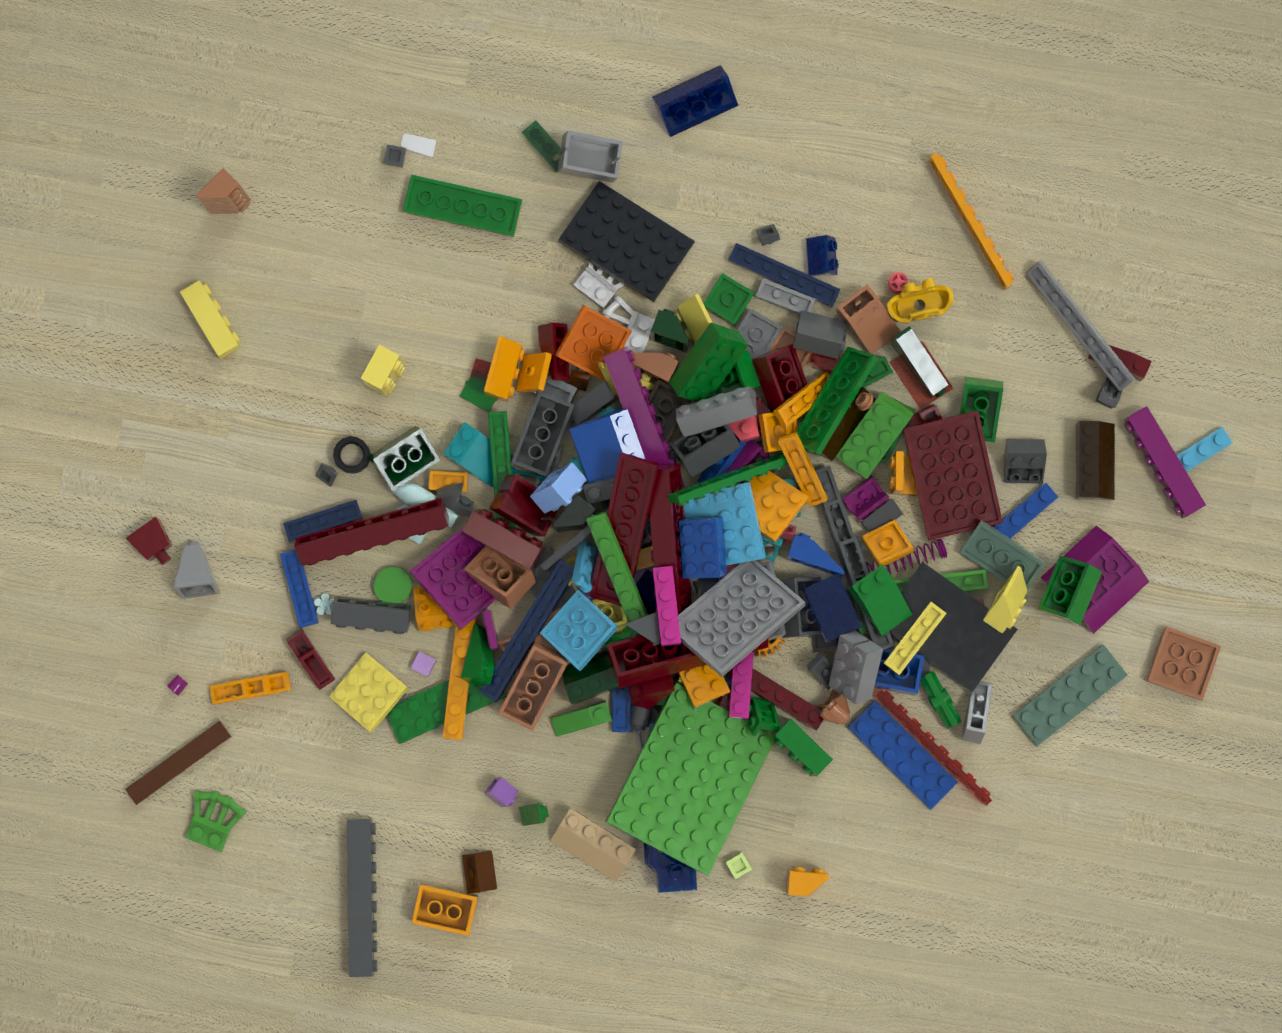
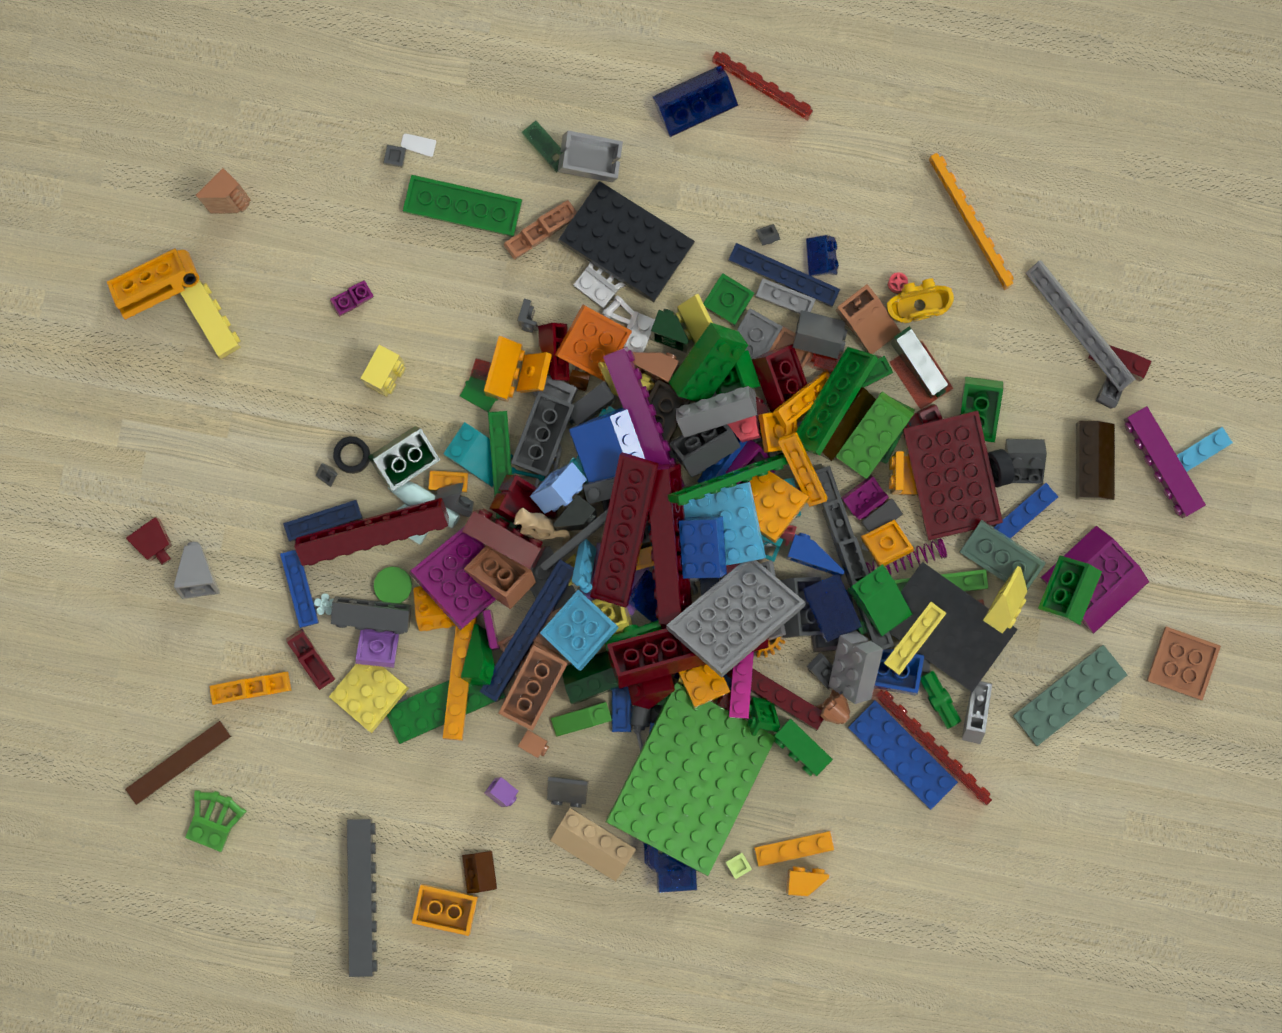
(153, 282): none -> light orange hinge
(177, 685): magenta hose -> none
(352, 298): none -> magenta slope
(377, 648): none -> medium lavender plate
(423, 663): lavender tile -> none
(526, 316): none -> dark grey bracket
(533, 814): green slope -> none
(534, 744): none -> nougat brick
(539, 526): none -> tan animal
(540, 230): none -> nougat slope
(567, 790): none -> dark grey slope
(616, 566): bright green plate -> none
(647, 627): dark grey slope -> none
(666, 606): dark pink plate -> none
(756, 81): none -> clear red plate
(794, 848): none -> light orange plate
(864, 401): nougat plate -> none
(1001, 467): none -> black tyre

